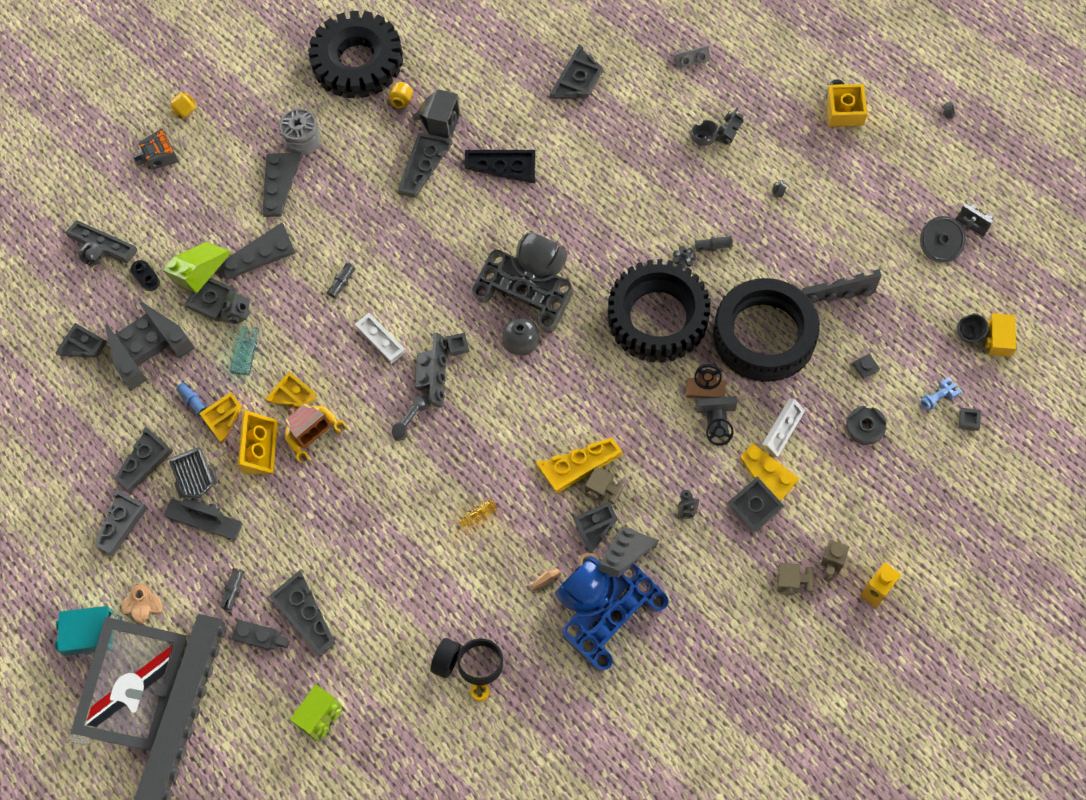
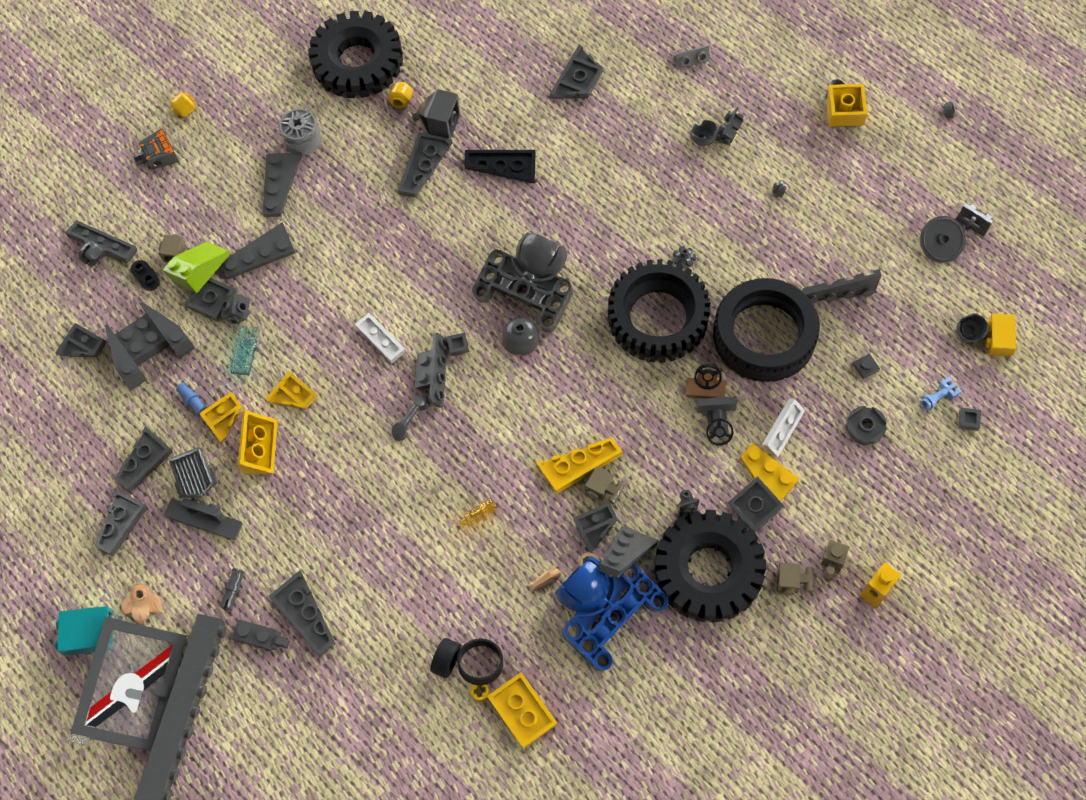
(171, 246): none -> dark tan brick
(308, 424): torso -> none
(317, 713): lime brick -> none
(341, 280): dark grey pin -> none
(522, 710): none -> yellow plate
(713, 243): dark grey pin -> none
(721, 534): none -> black tyre

